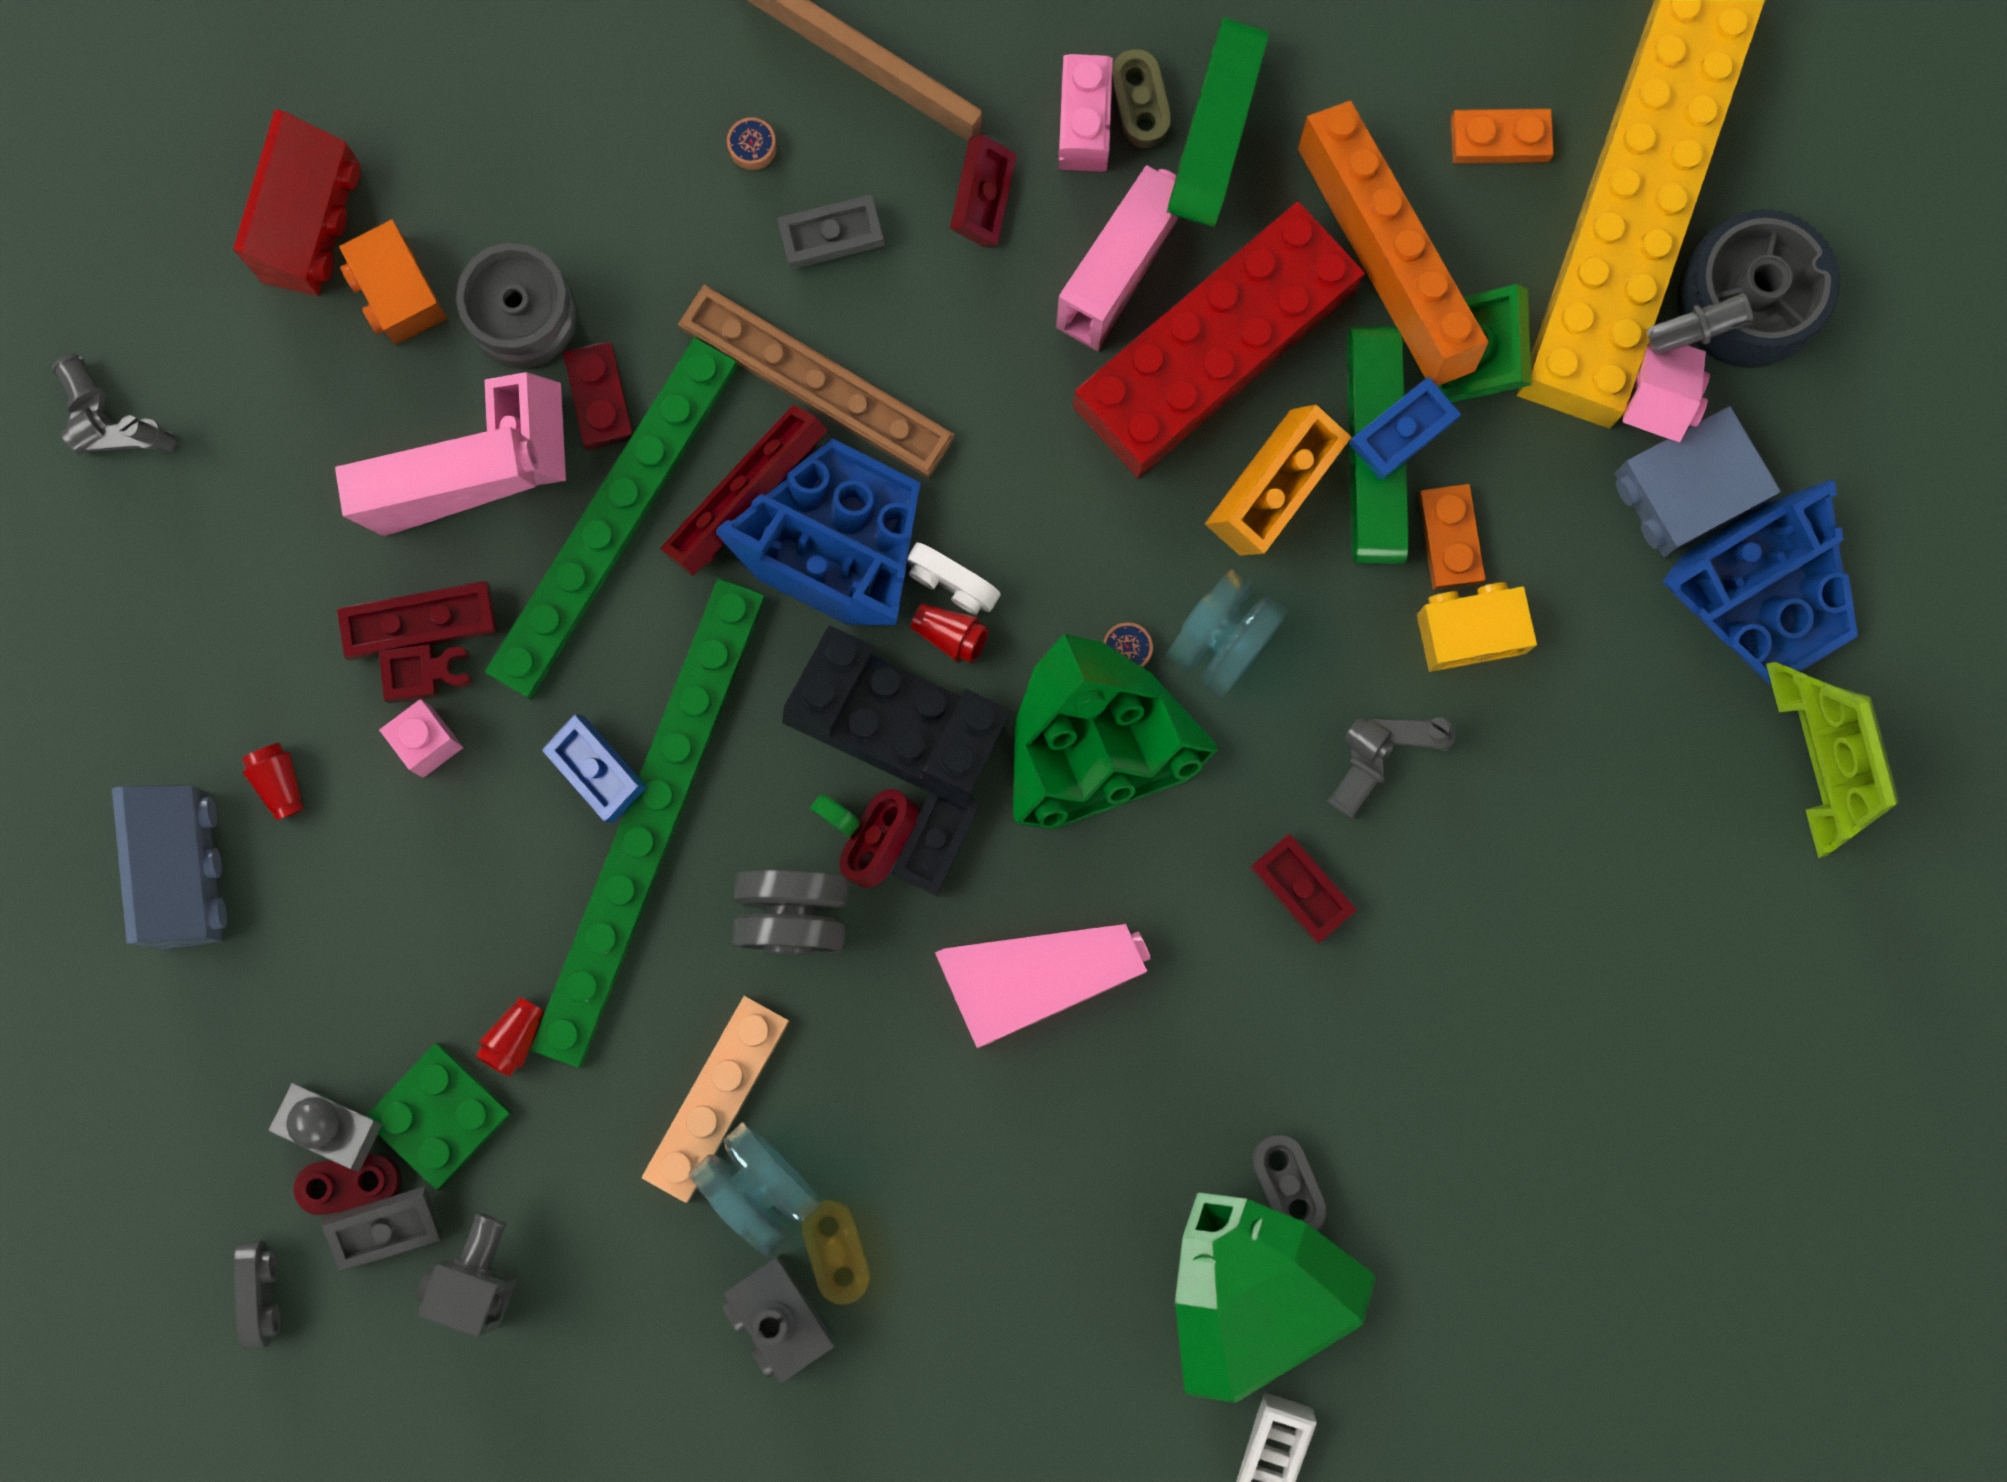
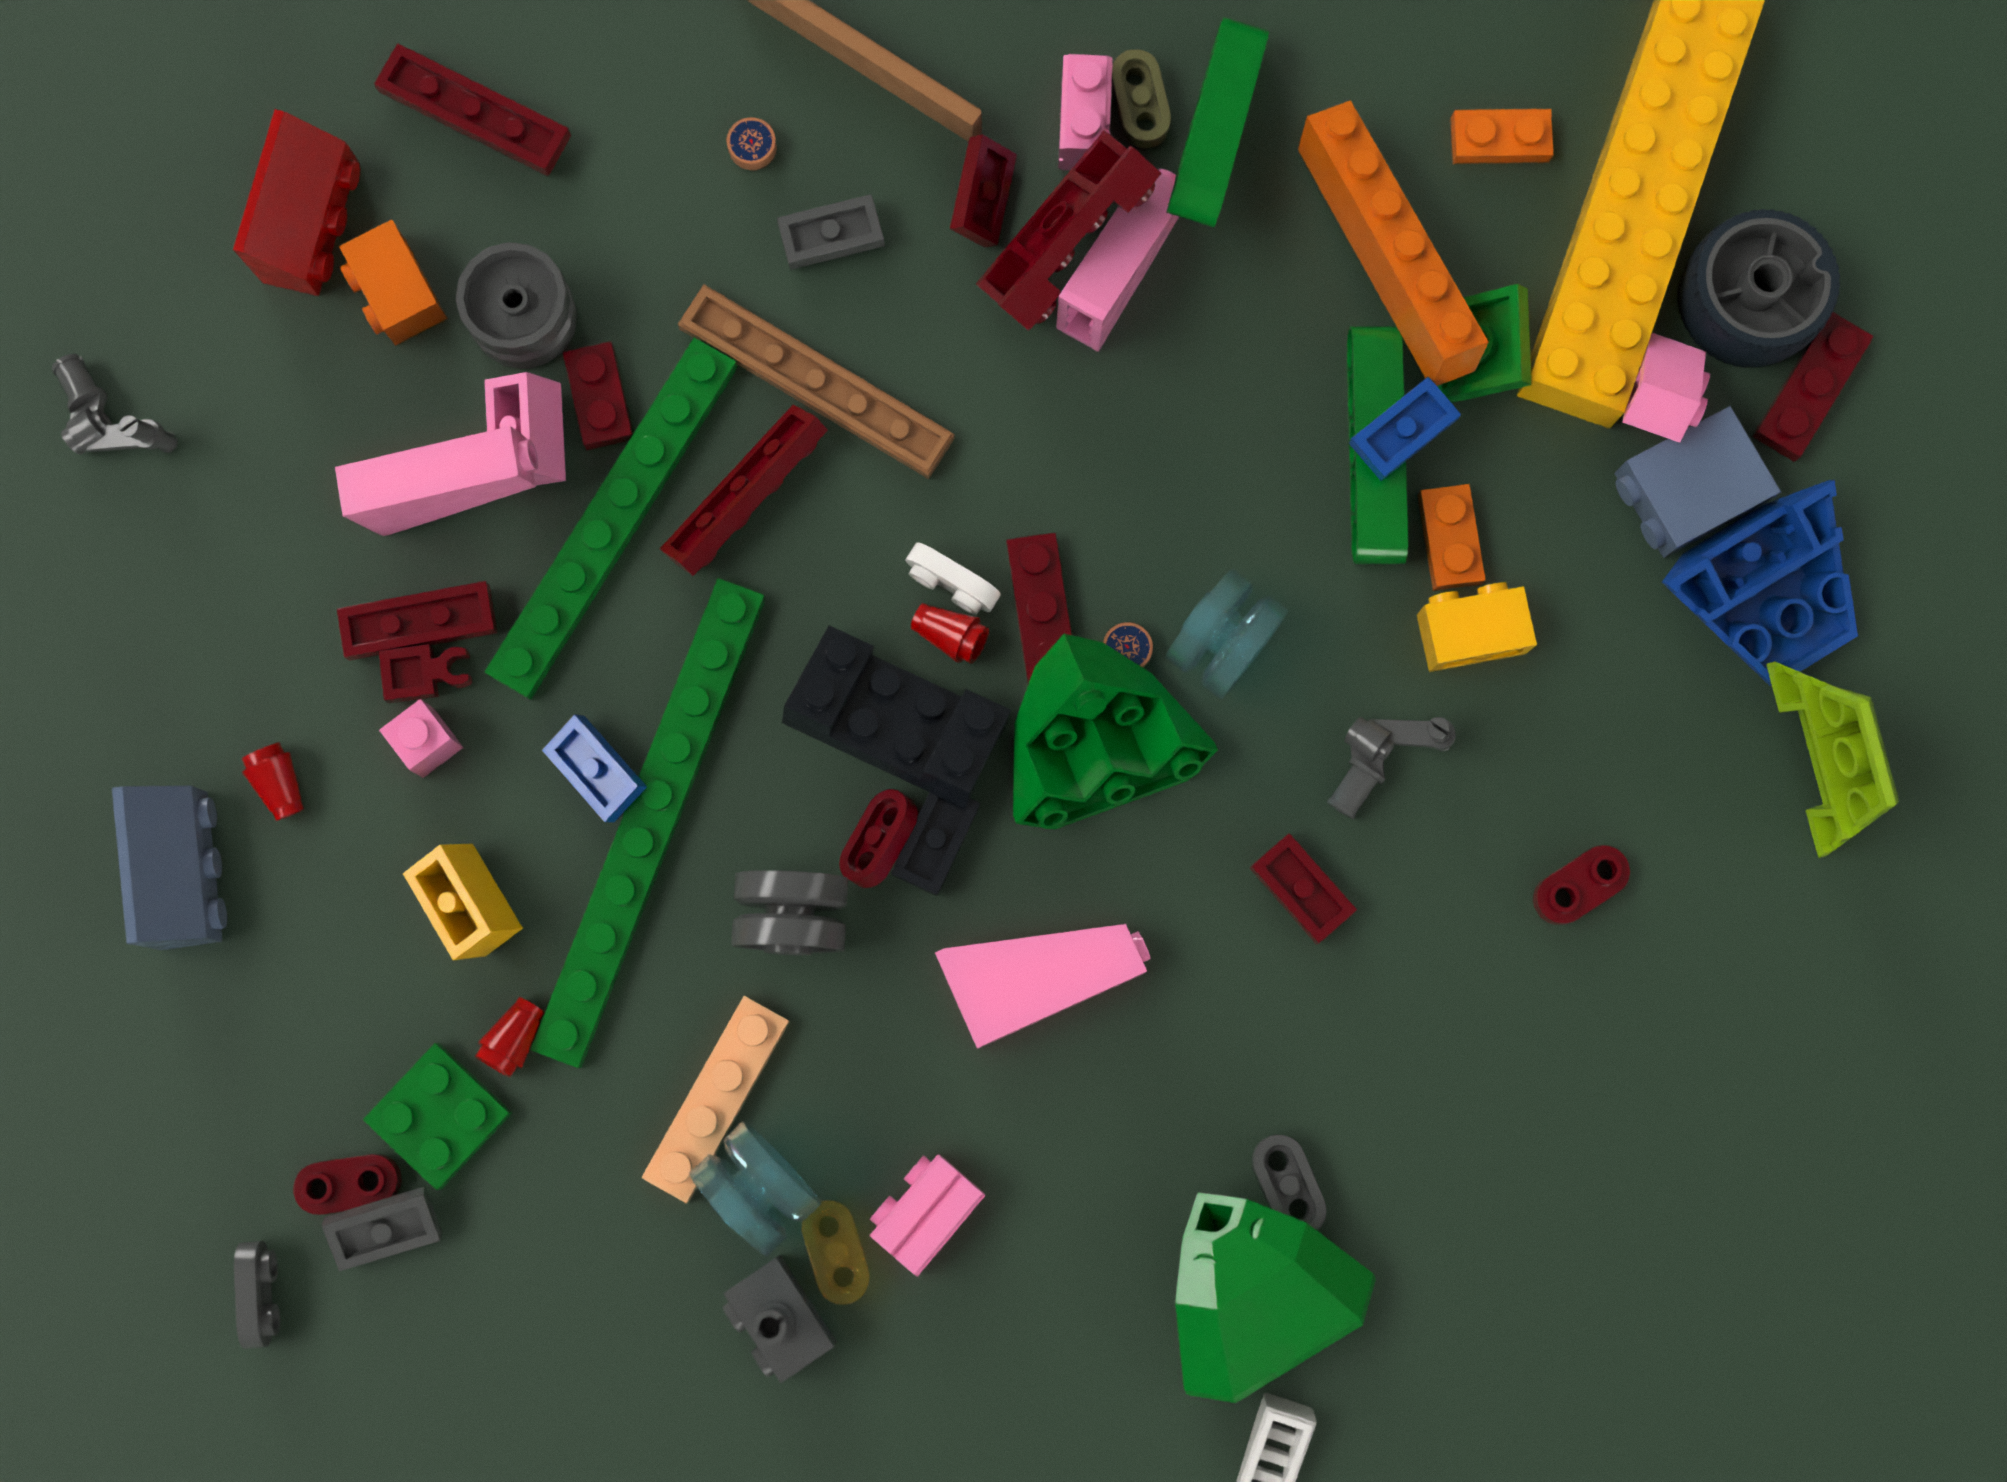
(325, 1127): dark grey tile -> none
(462, 901): none -> yellow brick
(466, 1289): dark grey brick -> none
(472, 109): none -> dark red plate
(832, 535): blue wedge -> none
(835, 815): green tile -> none
(926, 1213): none -> bright pink brick
(1038, 595): none -> dark red plate
(1075, 207): none -> dark red piece
(1217, 339): red brick -> none
(1278, 480): light orange brick -> none
(1582, 883): none -> dark red plate
(1701, 324): dark grey axle -> none
(1812, 387): none -> dark red plate

